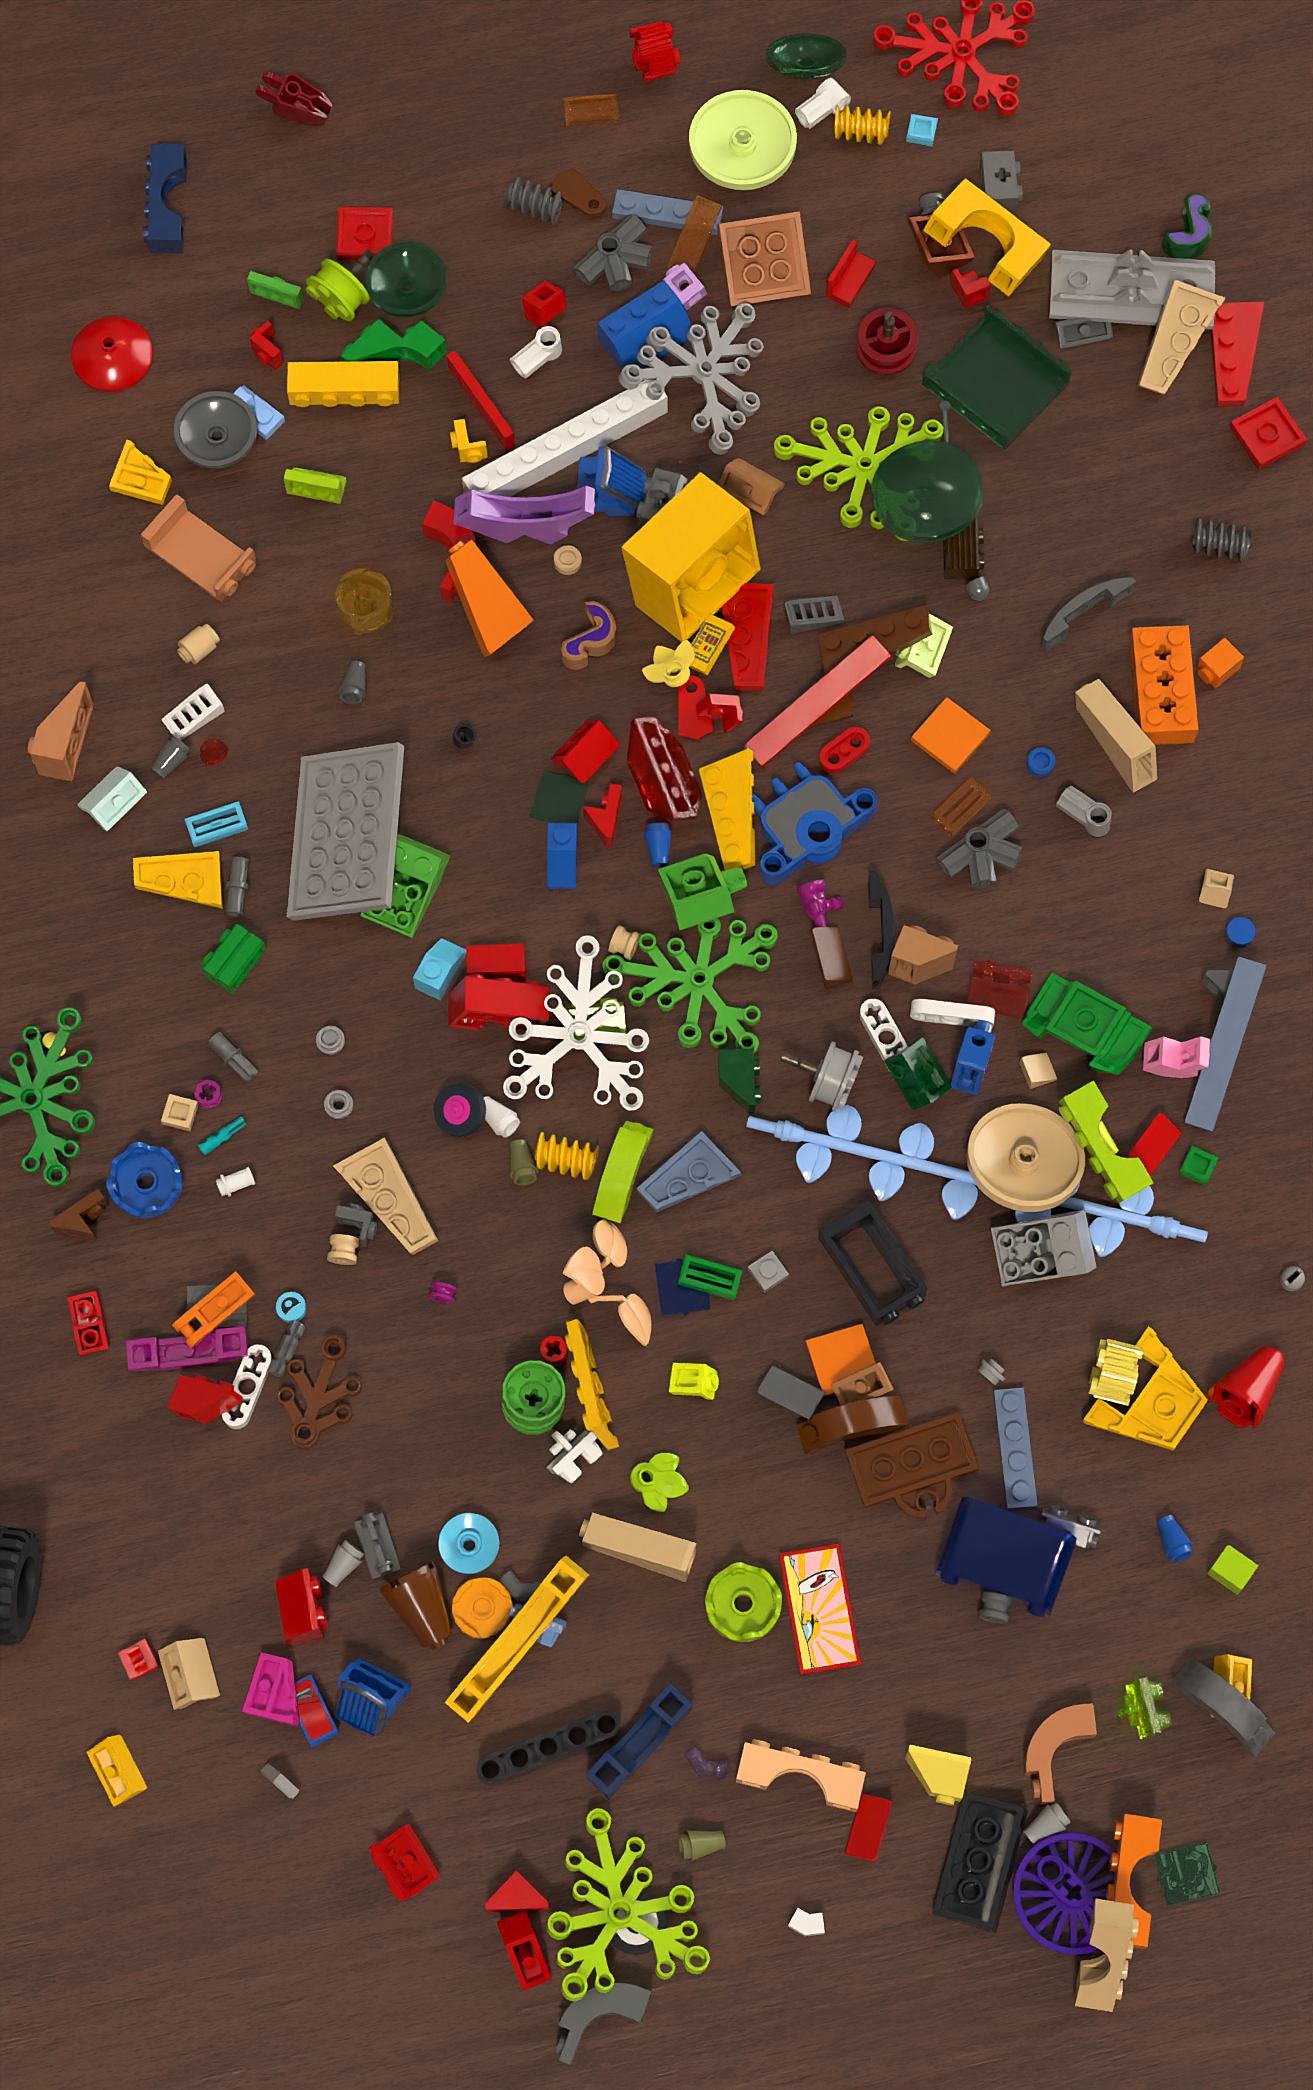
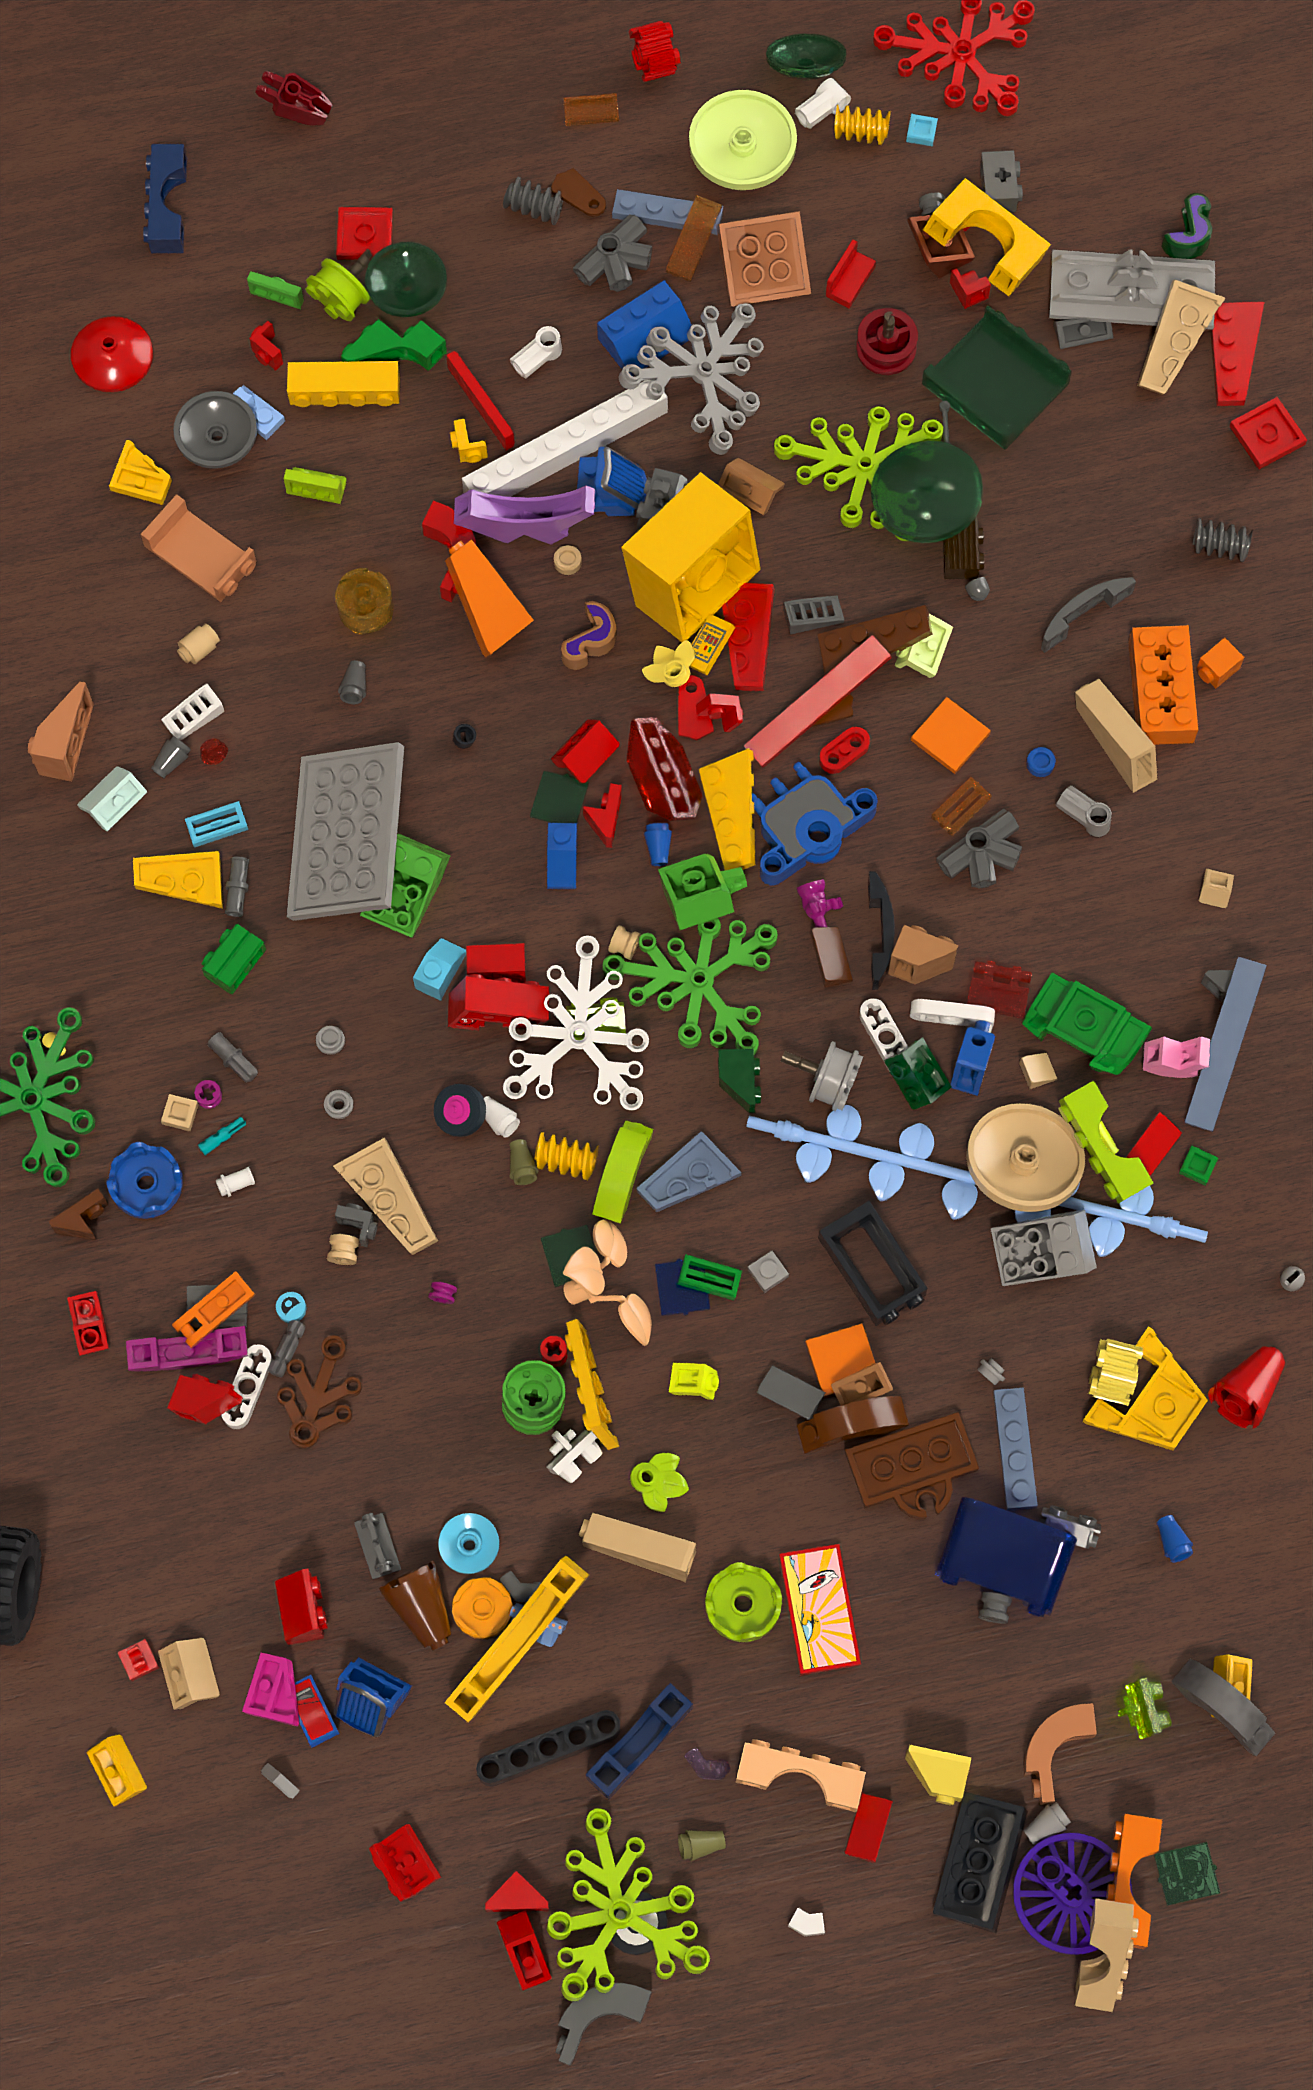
(343, 1562): light grey cone -> none
(543, 303): red brick -> none
(560, 1247): none -> clear green piece
(682, 274): lavender brick -> none
(1232, 1569): lime panel -> none
(1240, 932): blue tile -> none

